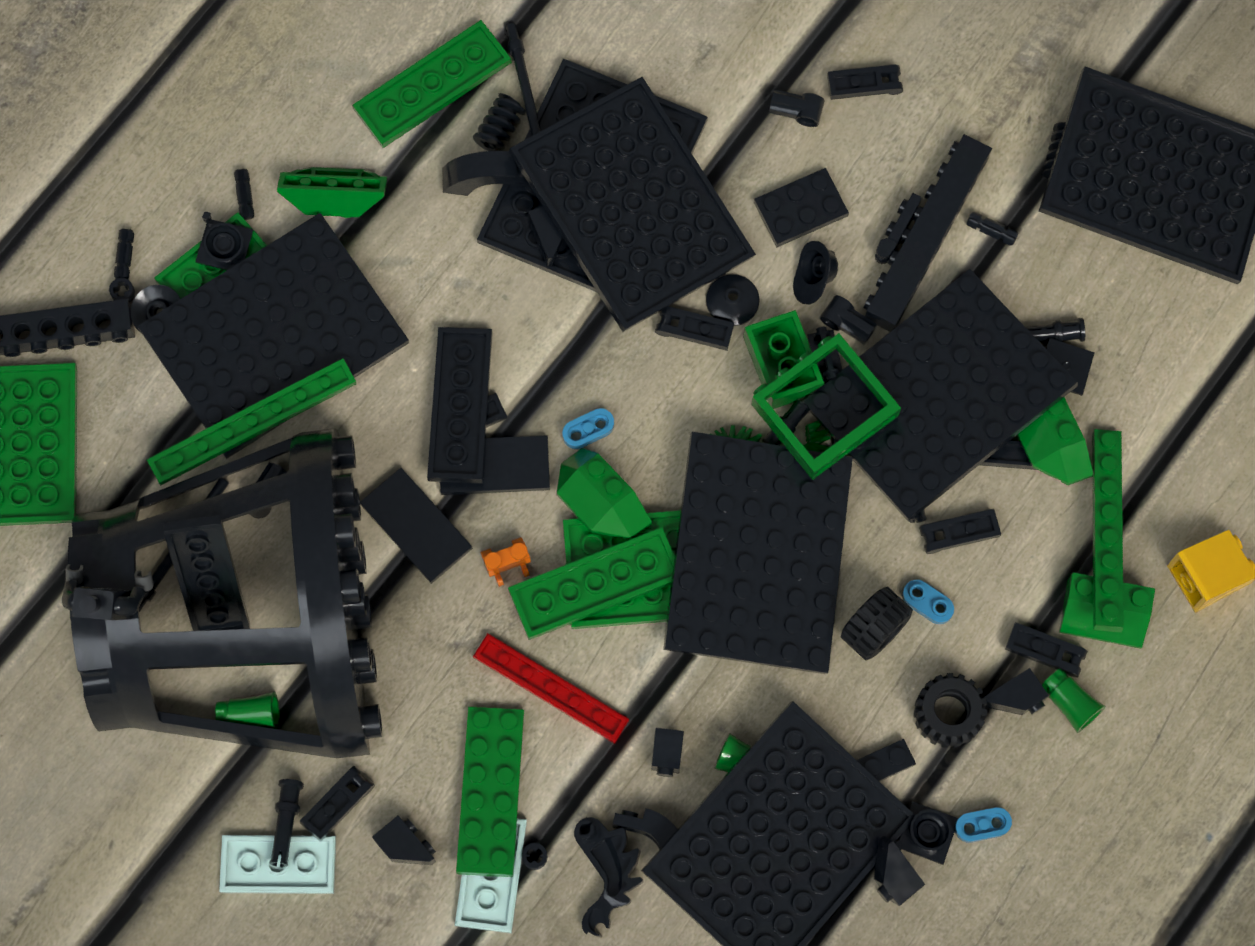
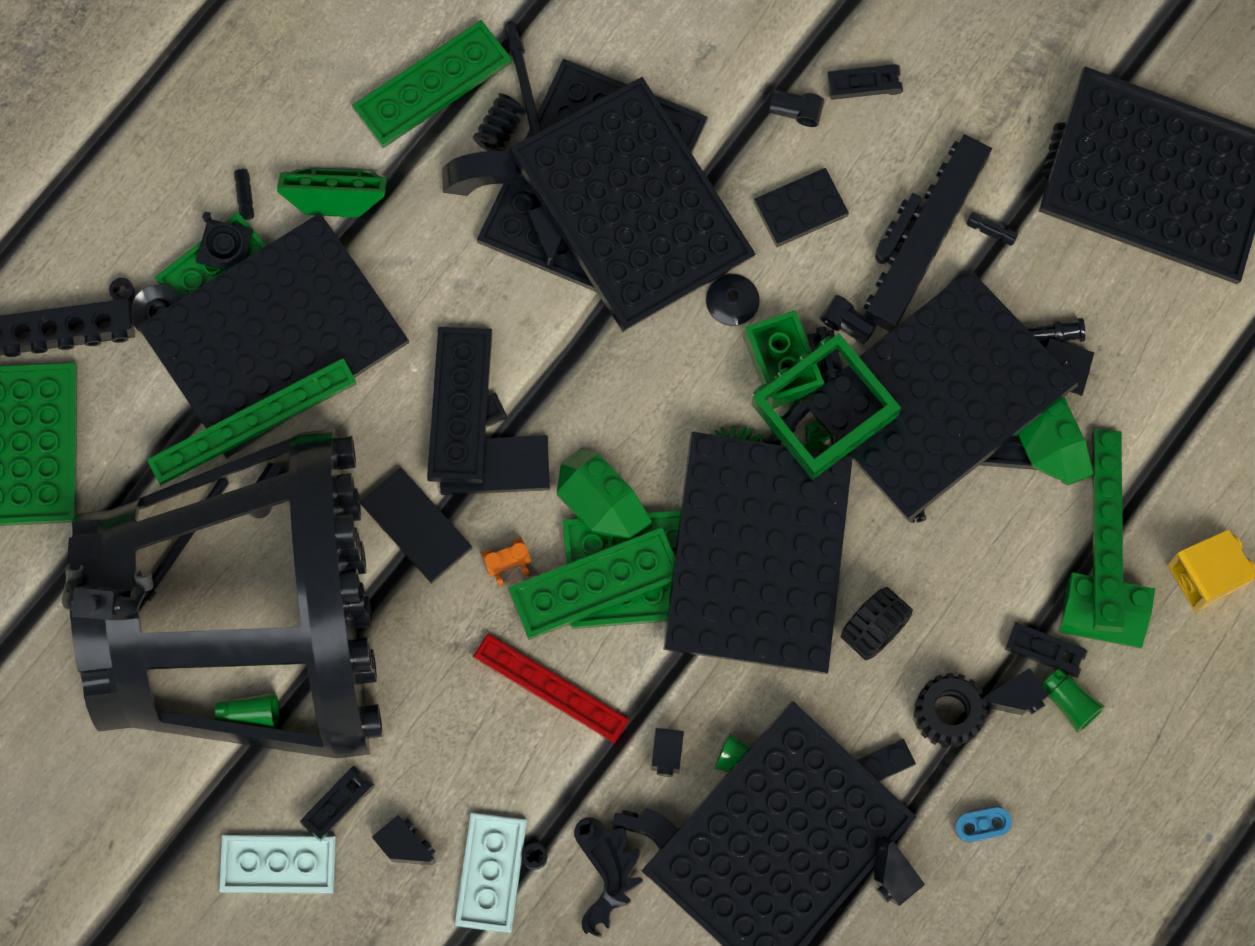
(124, 253): black axle -> none
(206, 573): black plate -> none
(286, 808): black pin -> none
(490, 792): green plate -> none
(587, 428): dark azure plate -> none
(695, 328): black plate -> none
(815, 269): black piece -> none
(926, 603): dark azure plate -> none
(928, 833): black hat -> none
(961, 531): black plate -> none

